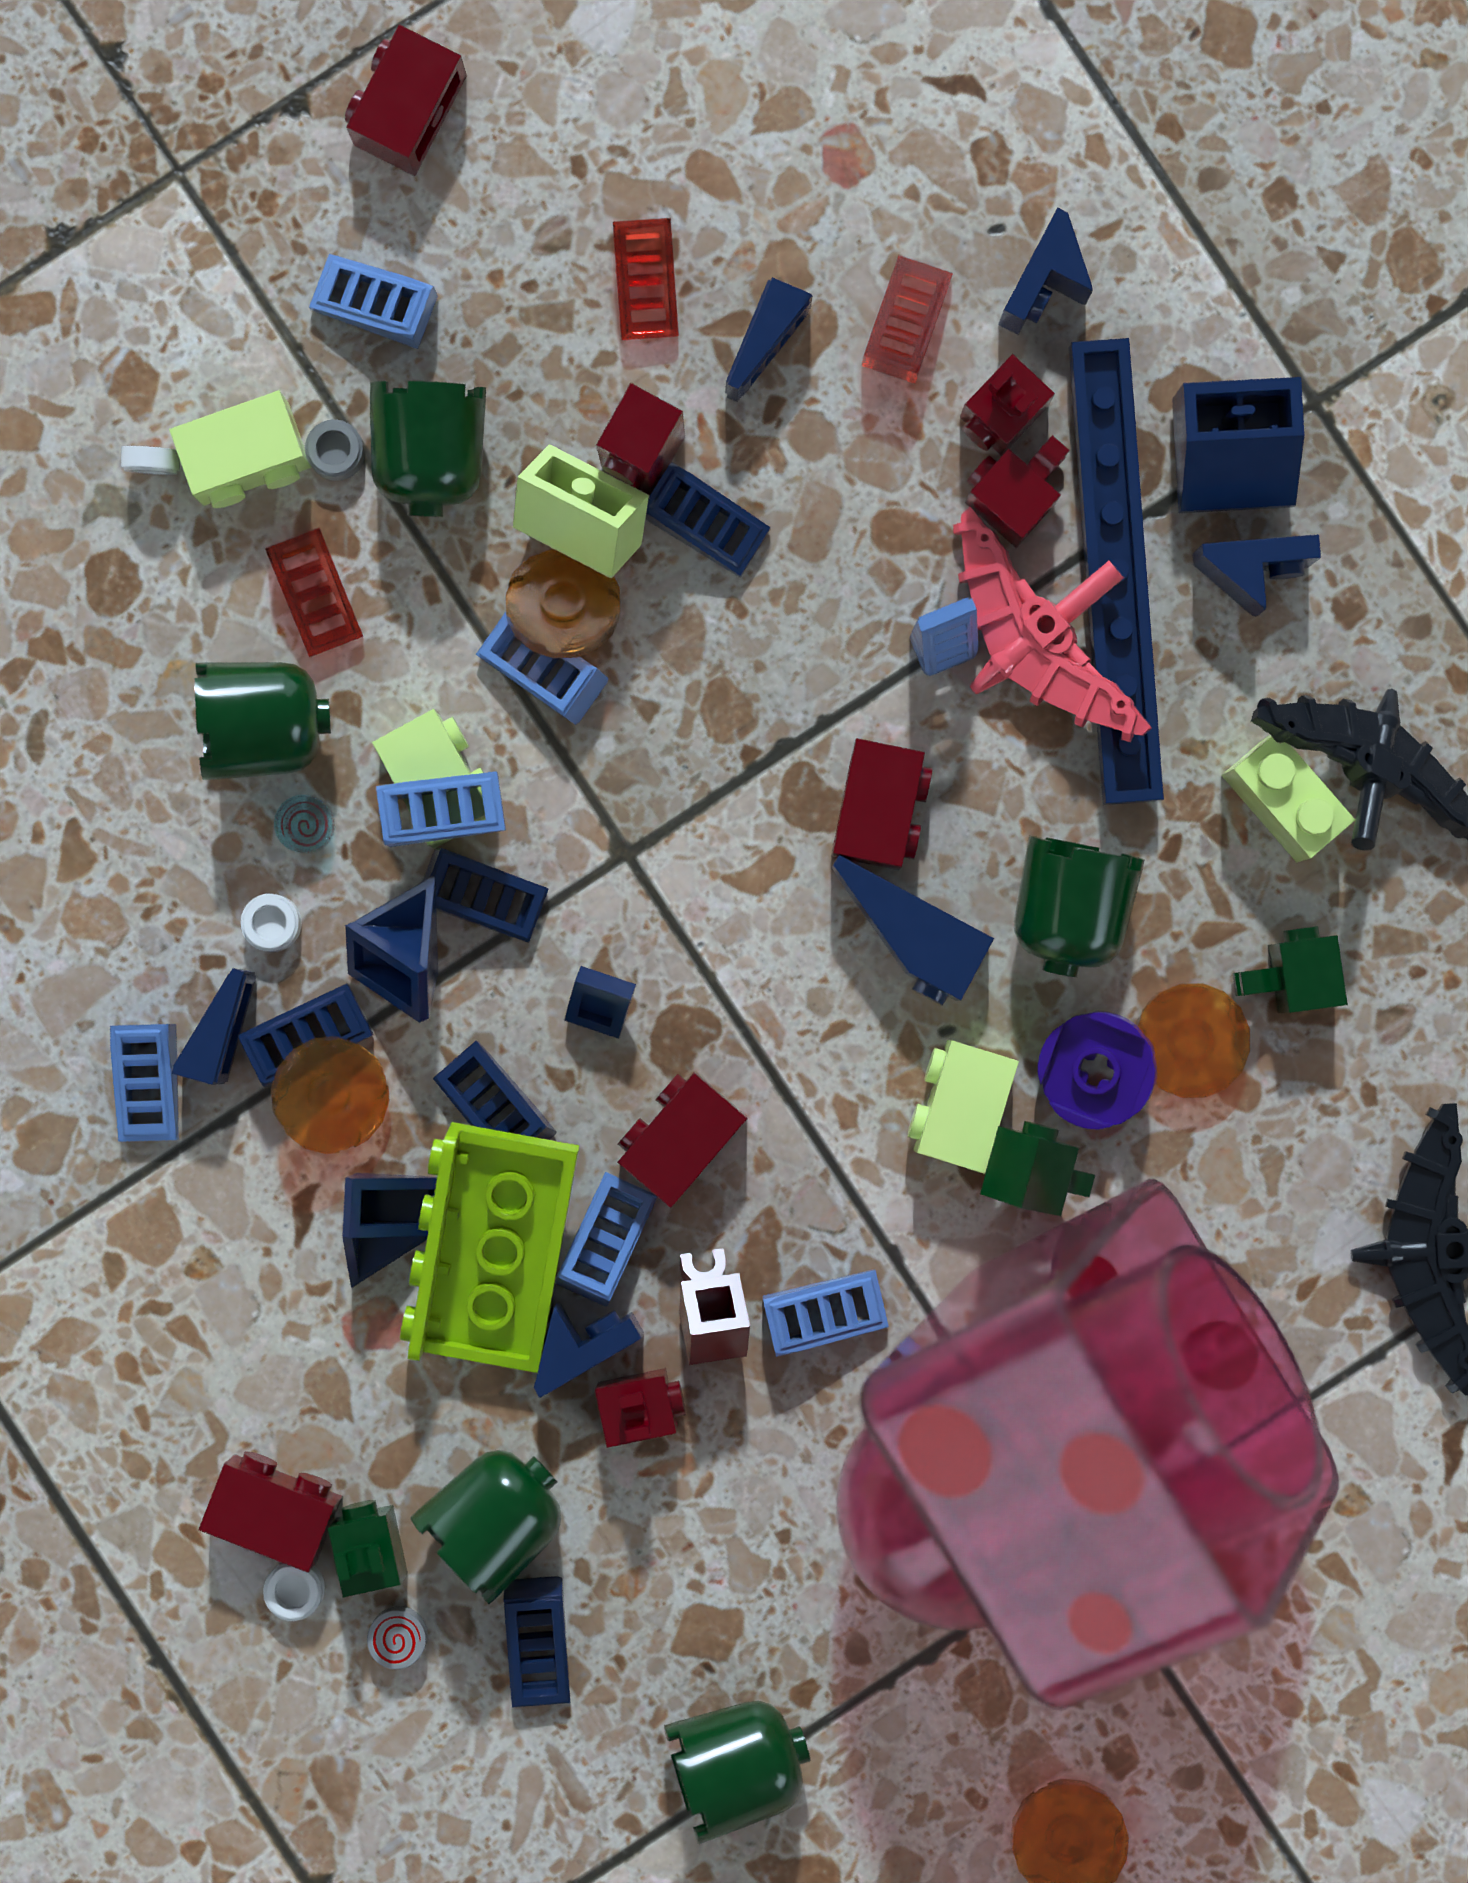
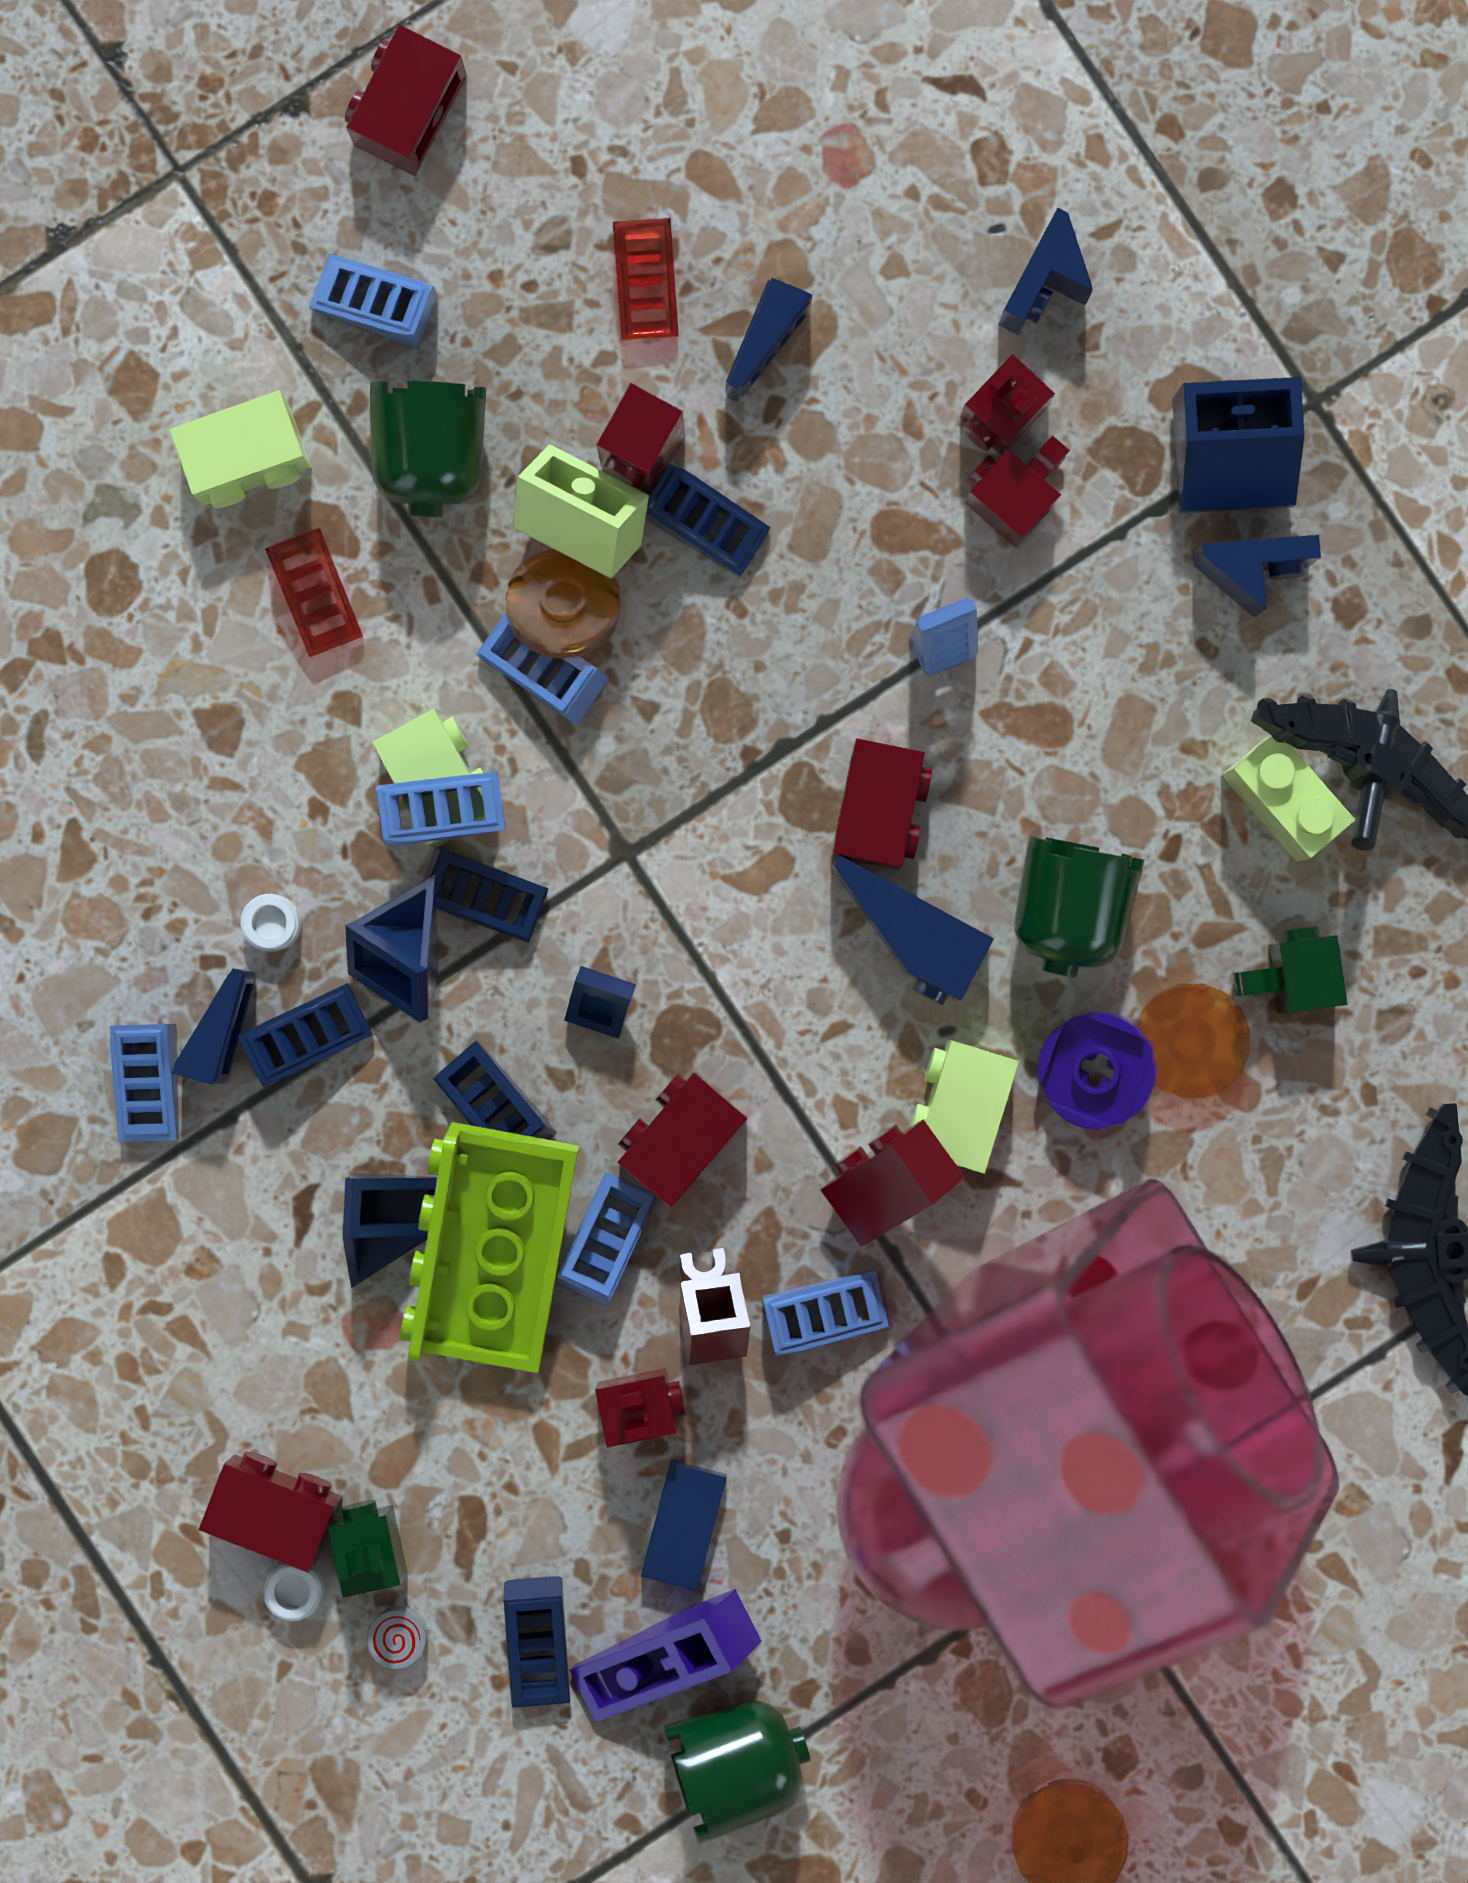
(150, 460): white tile -> none
(257, 718): dark green cylinder -> none
(304, 824): clear light blue tile -> none
(330, 1094): clear orange tile -> none
(335, 450): light grey tile -> none
(492, 1520): dark green cylinder -> none
(568, 1356): dark blue slope -> none
(668, 1656): none -> dark purple slope
(683, 1525): none -> dark blue tile
(891, 1182): none -> dark red brick
(893, 361): clear red slope -> none
(1034, 1170): dark green brick -> none
(1035, 638): coral bar -> none
(1116, 534): dark blue plate -> none

